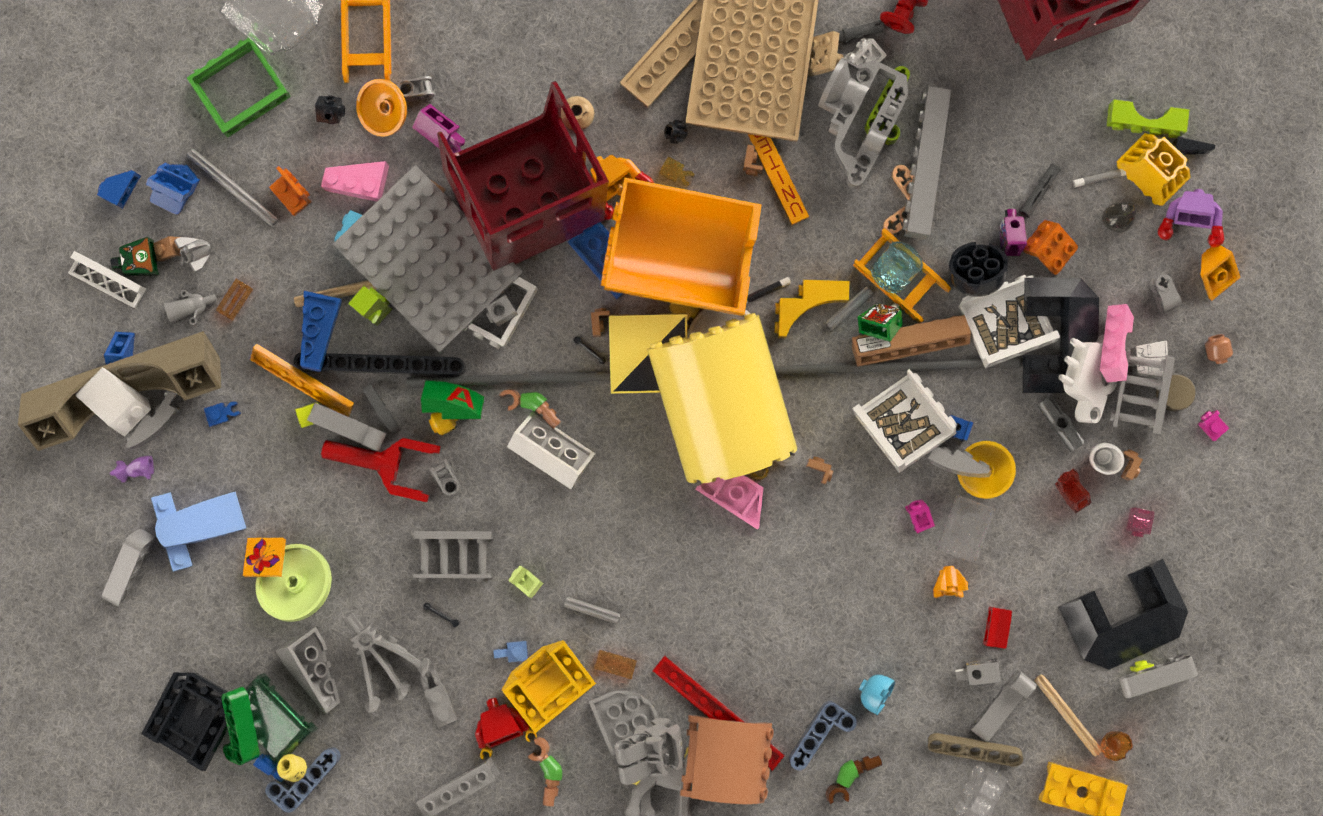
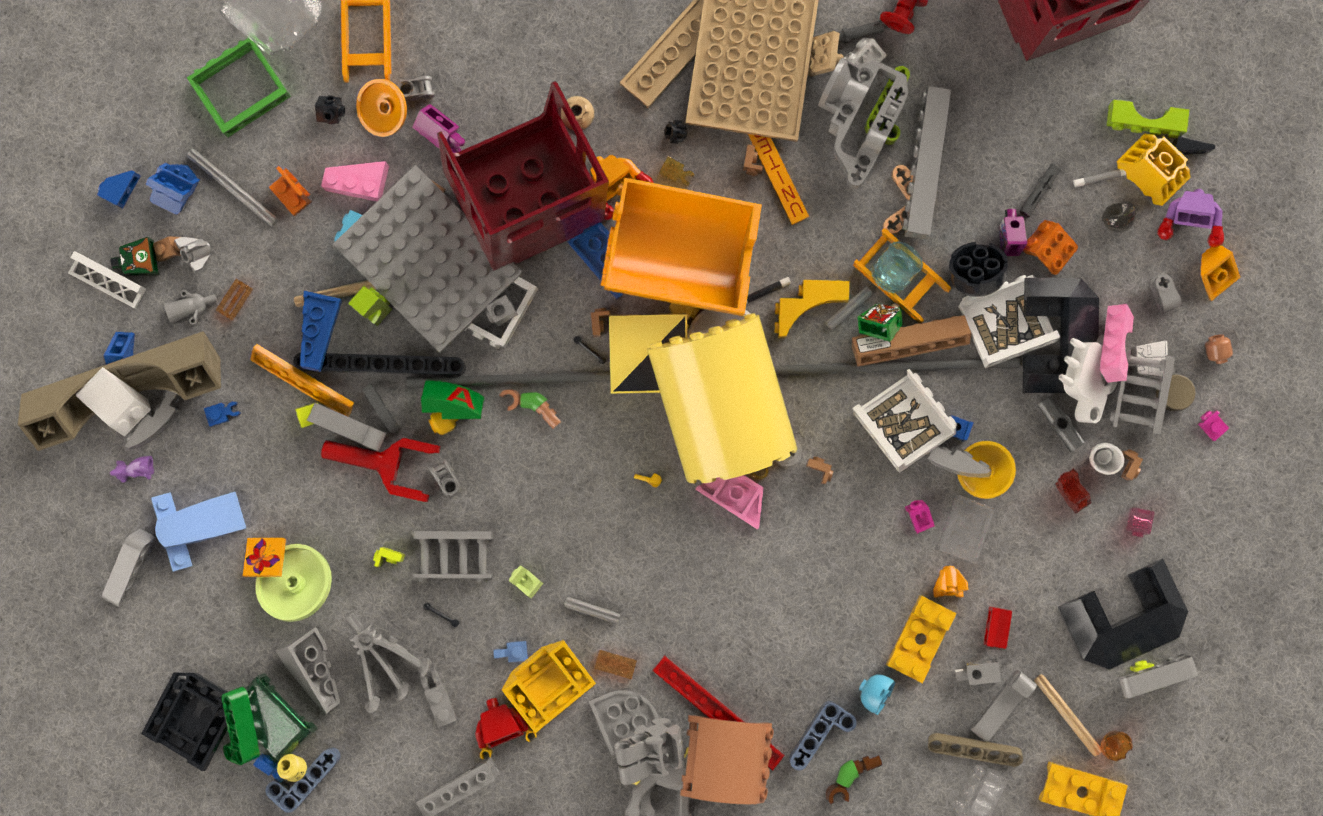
(391, 556): none -> neon yellow bracket
(550, 450): white slope -> none
(551, 769): nougat piece -> none
(654, 481): none -> yellow hand
(916, 658): none -> yellow piece

